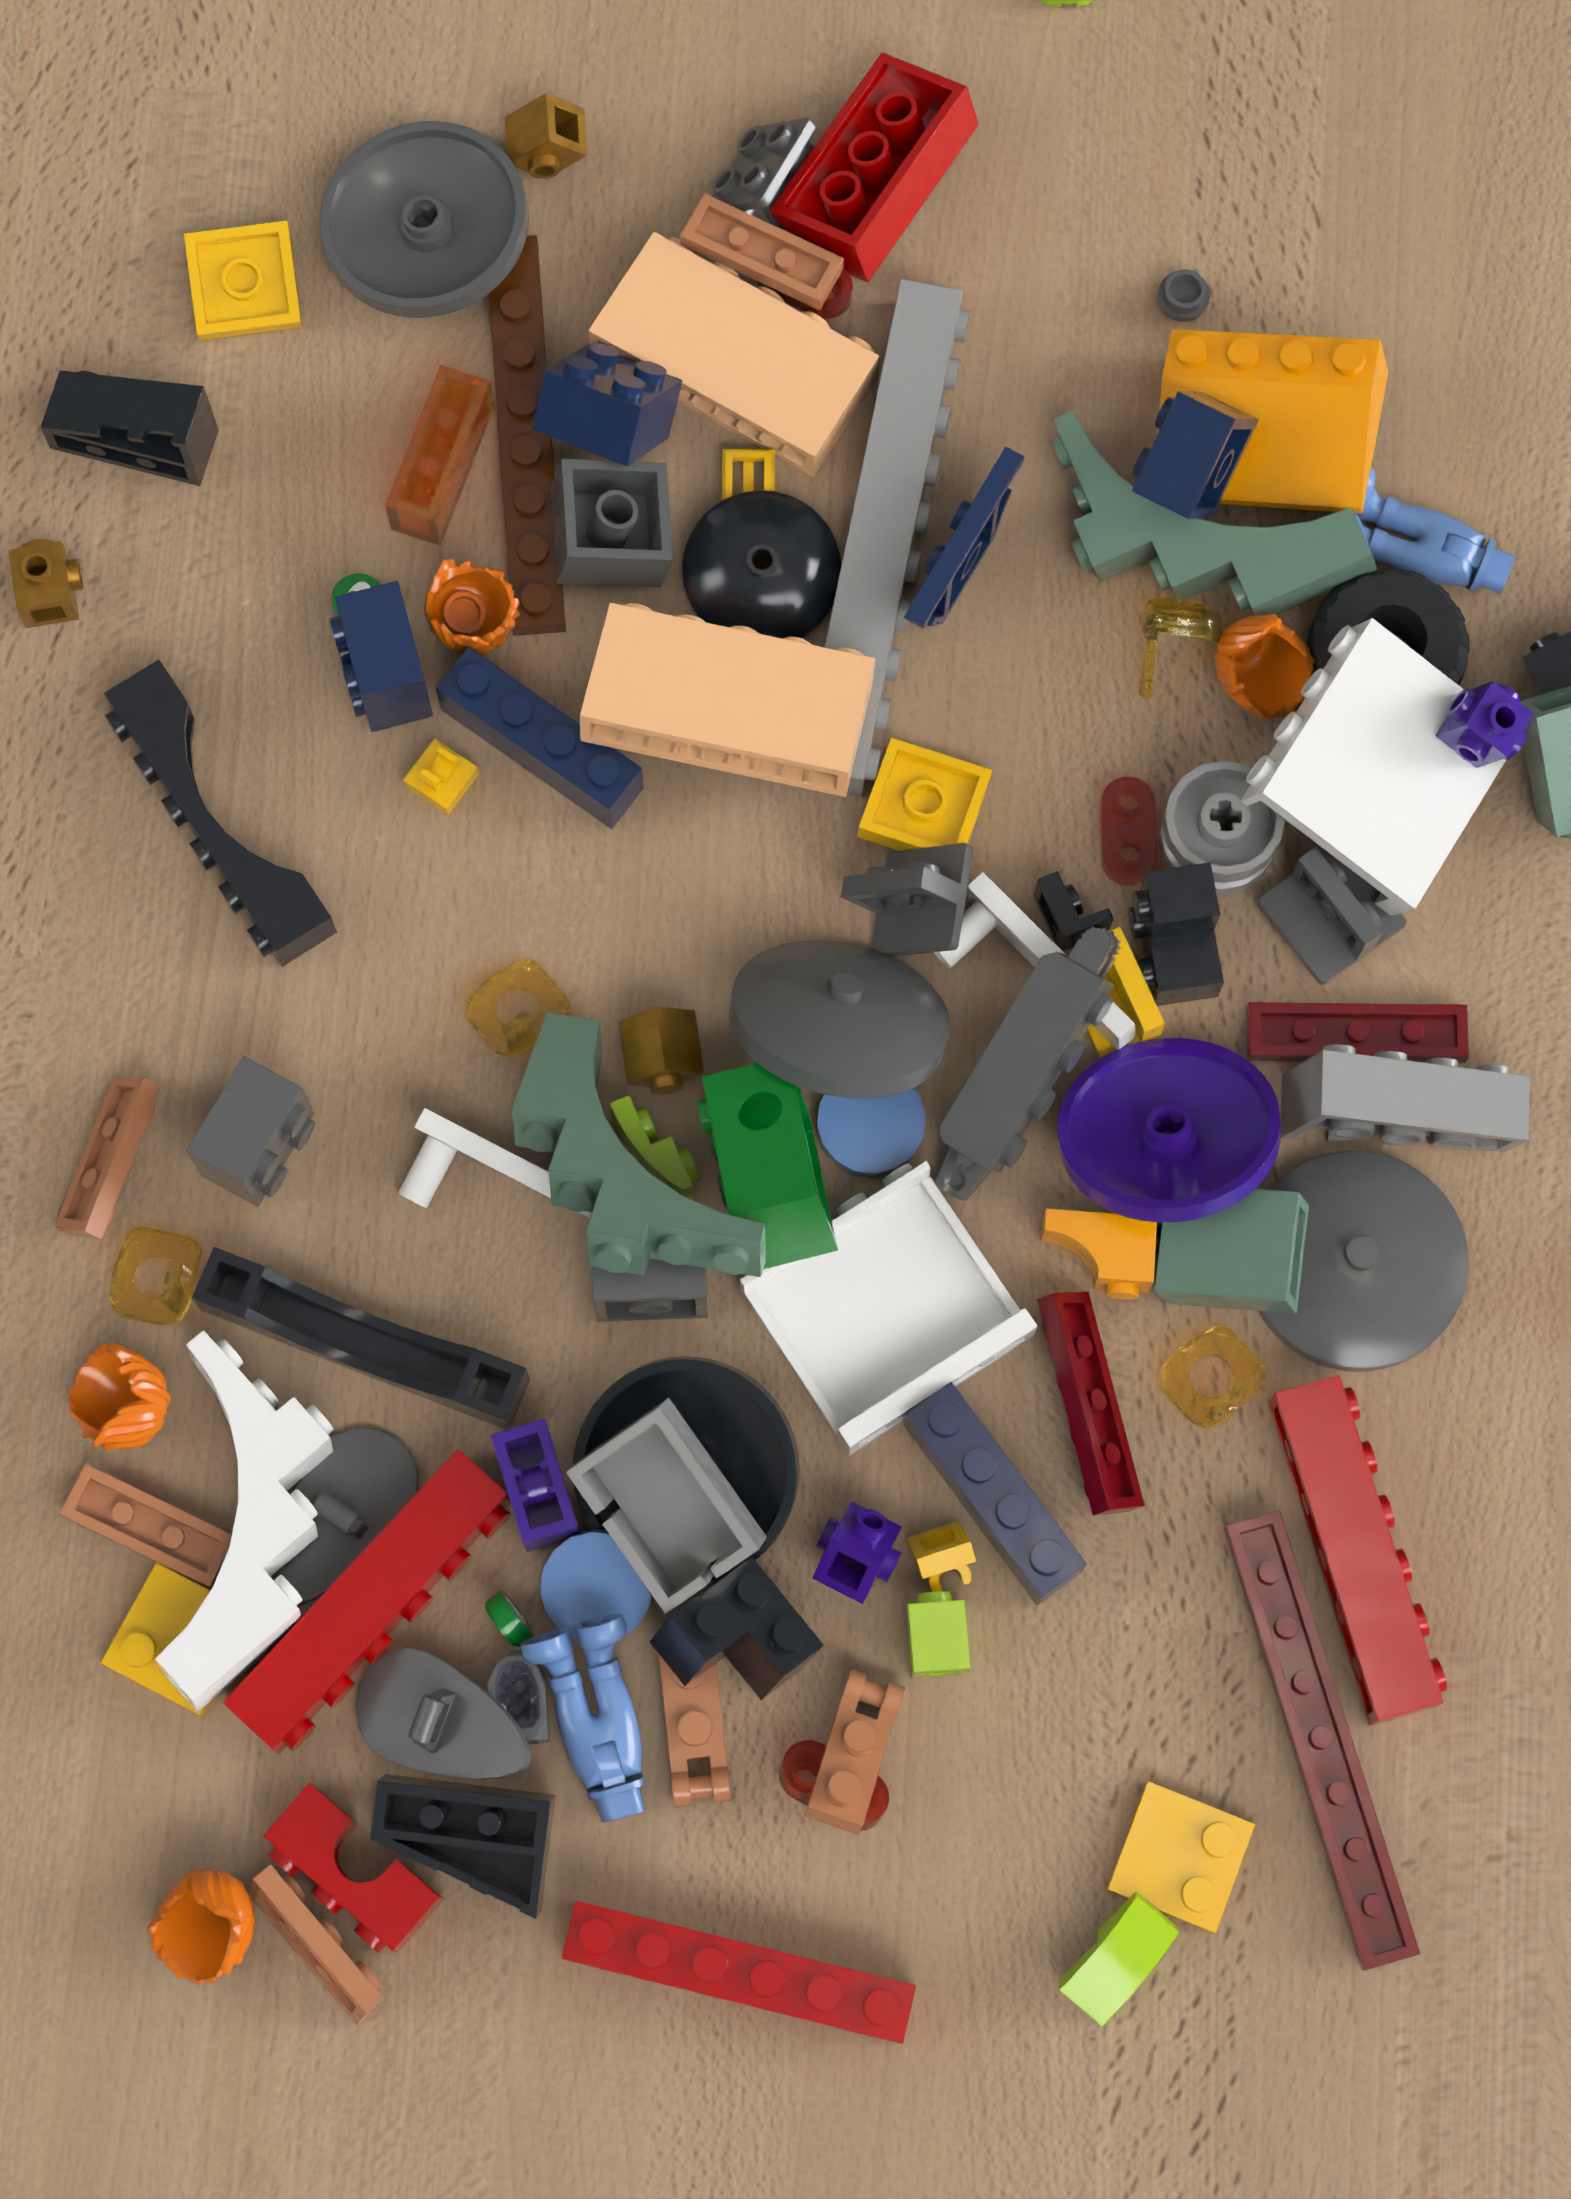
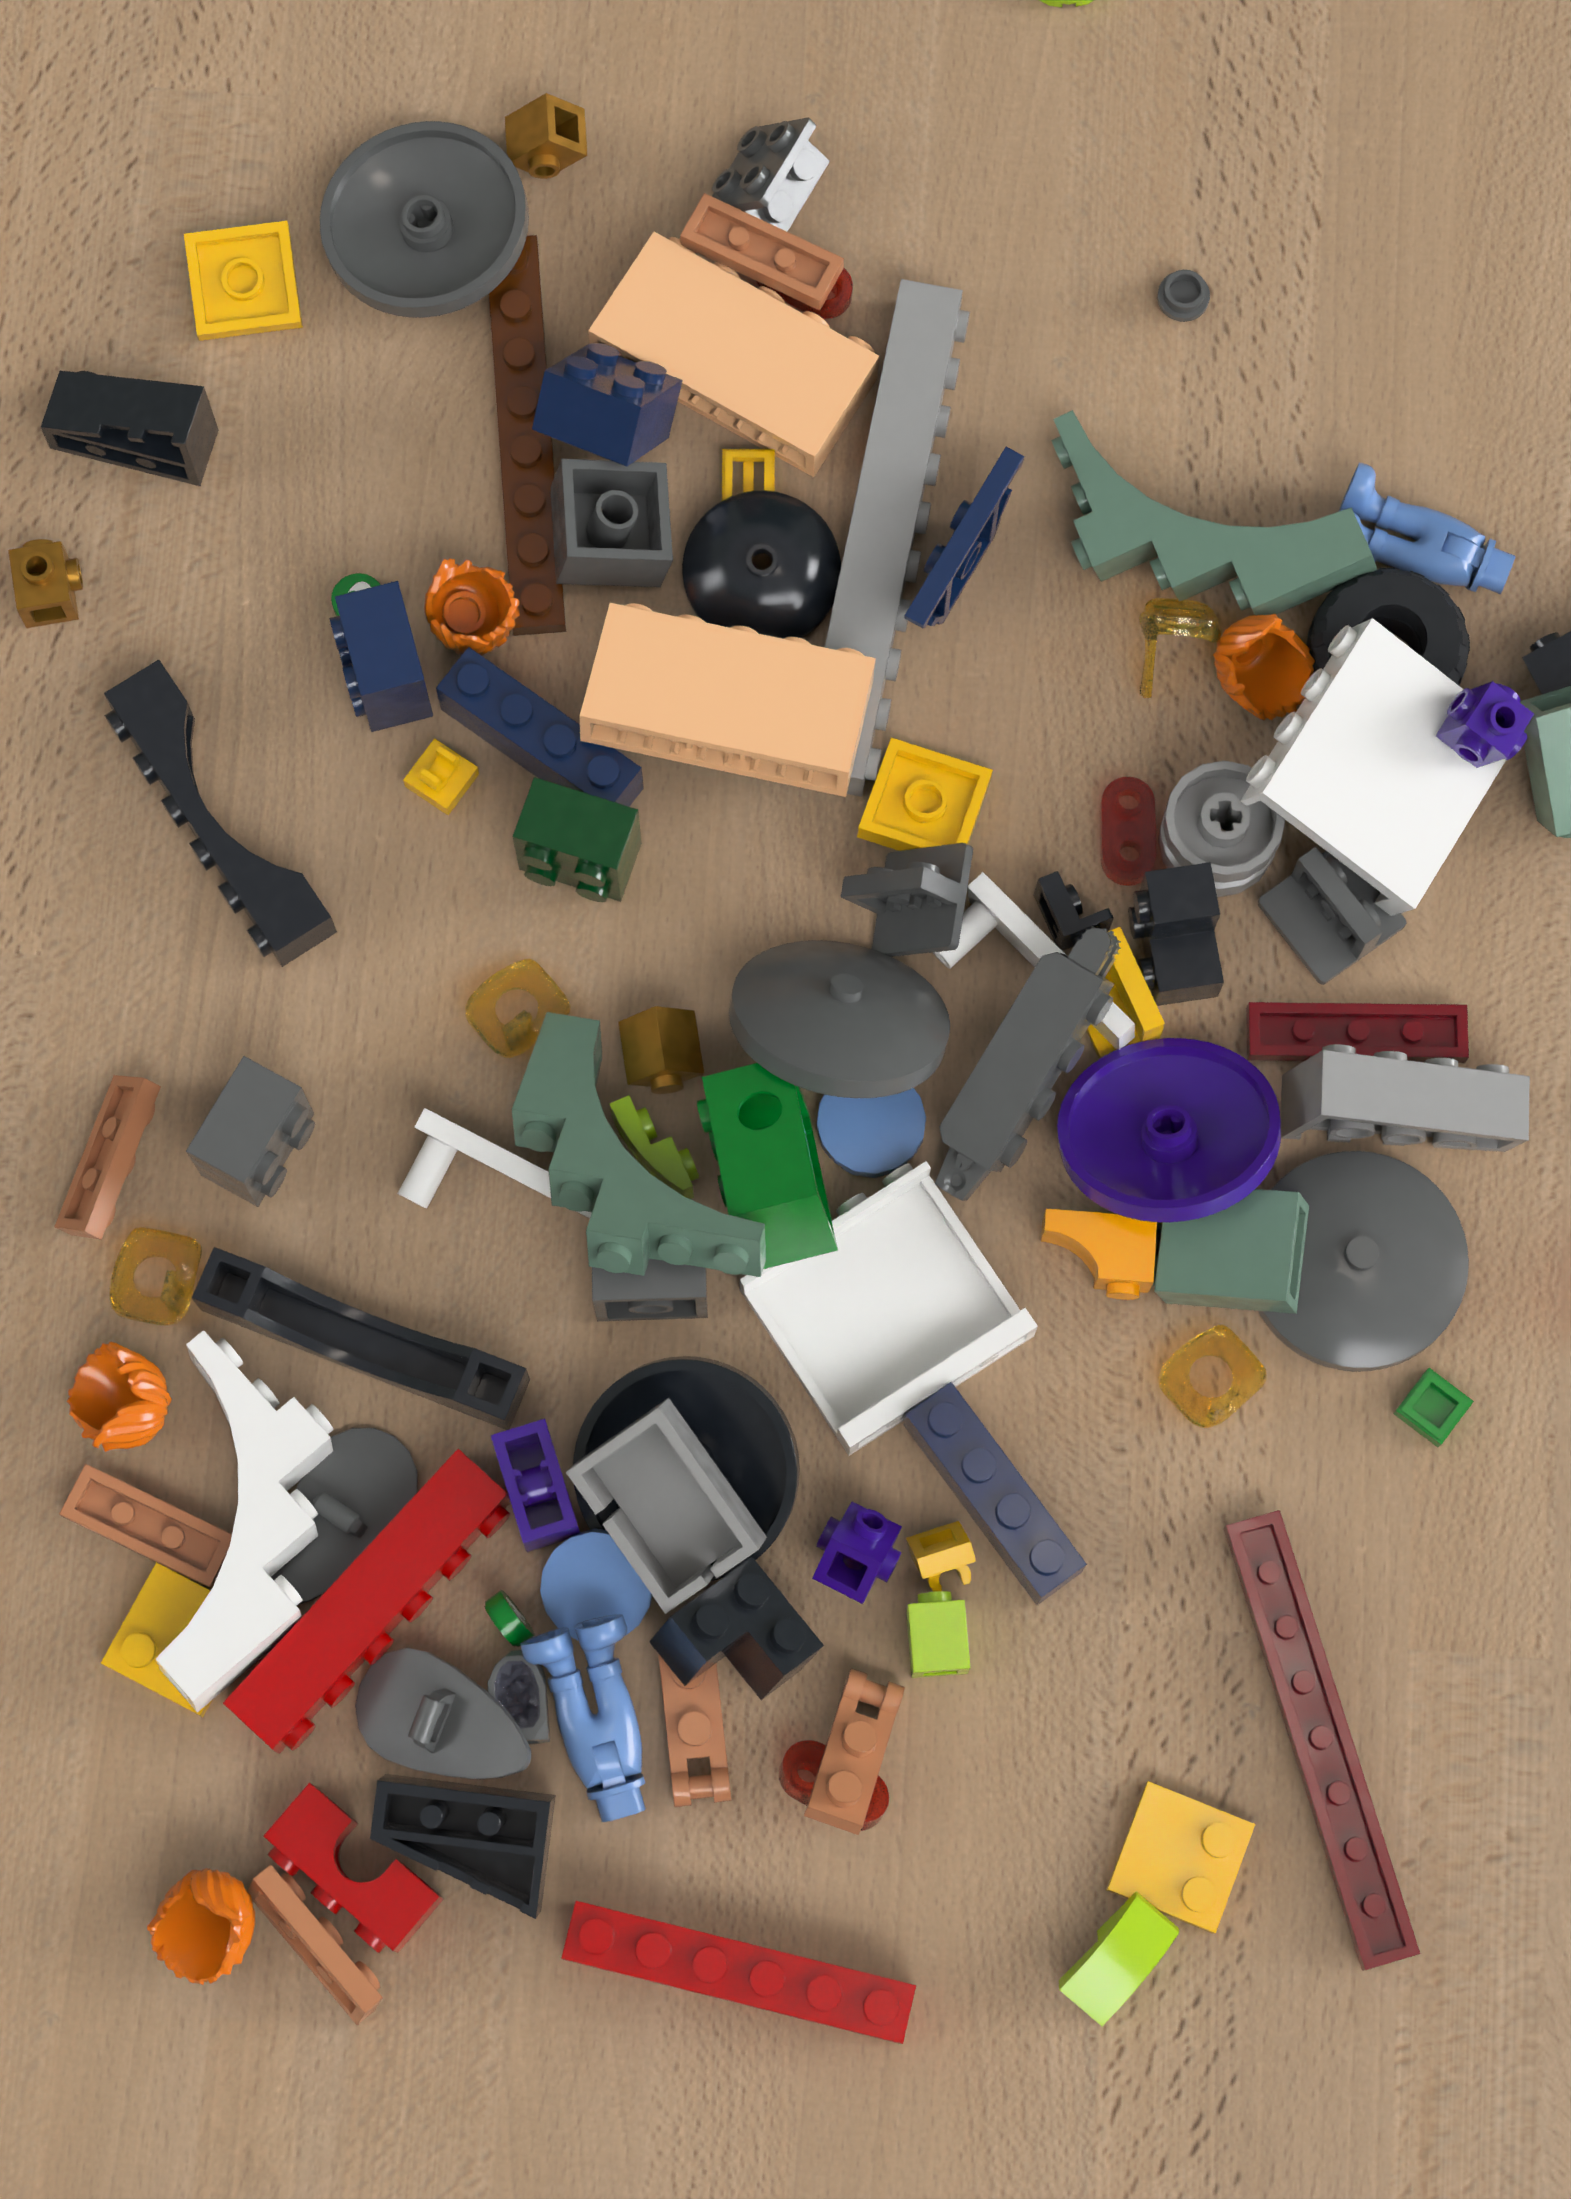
(440, 455): clear orange brick -> none
(577, 841): none -> dark green brick
(877, 163): red slope -> none
(1090, 1403): dark red plate -> none
(1192, 454): dark blue brick -> none
(1313, 406): light orange slope -> none
(1356, 1550): brick -> none
(1433, 1407): none -> green tile

